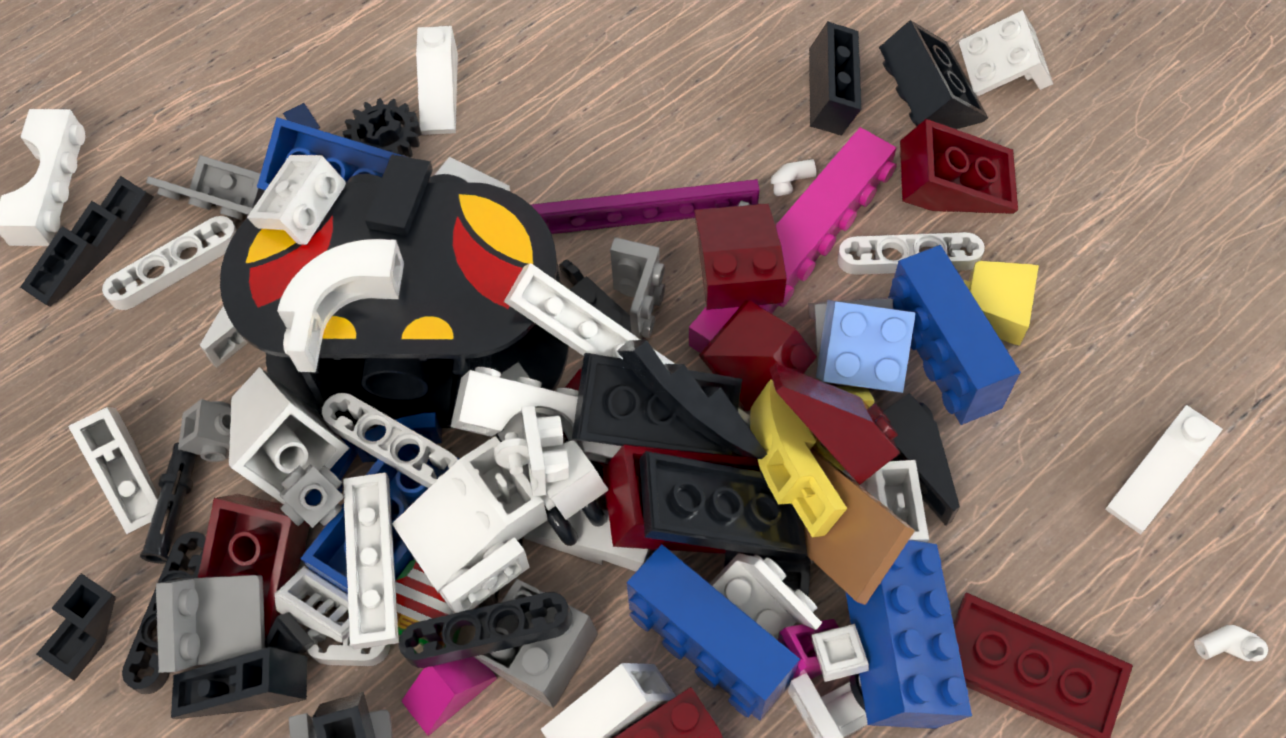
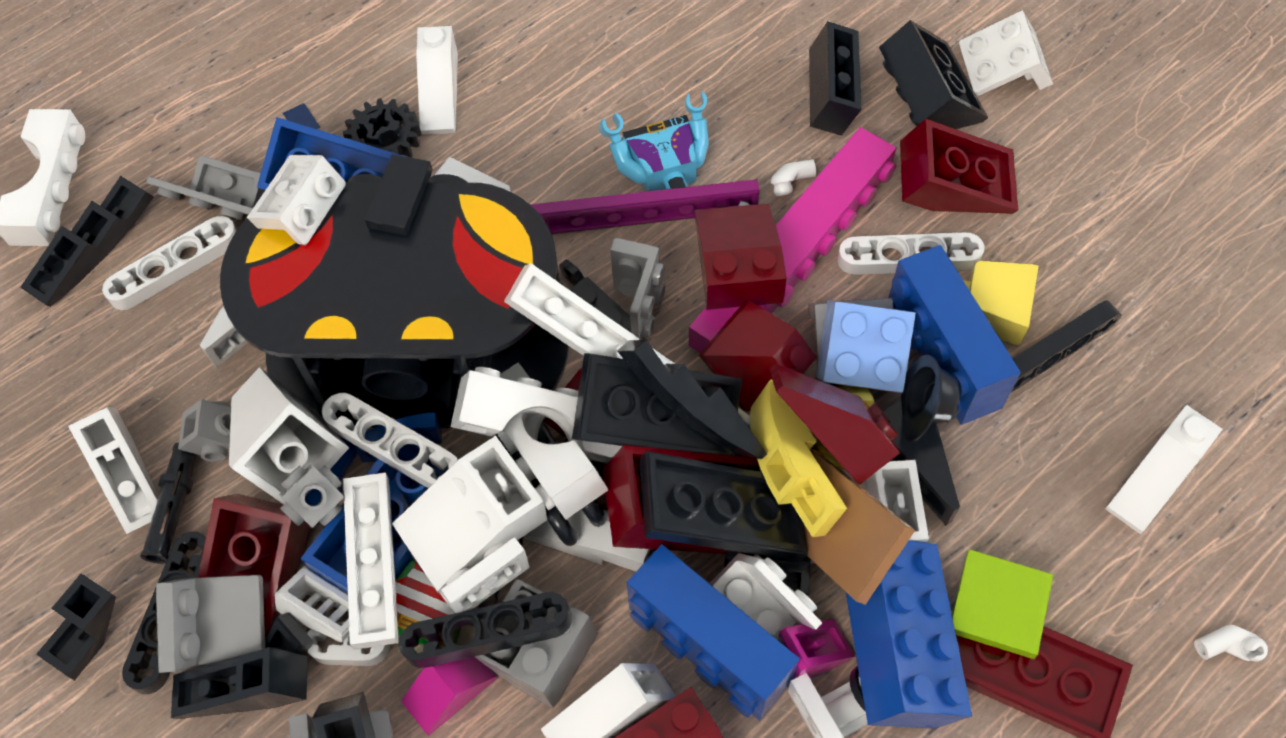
(328, 283): white arch -> none
(542, 466): white hips -> none
(663, 152): none -> medium azure torso
(840, 652): white tile -> none
(928, 397): none -> black piece
(1001, 603): none -> lime tile
(1065, 341): none -> black beam

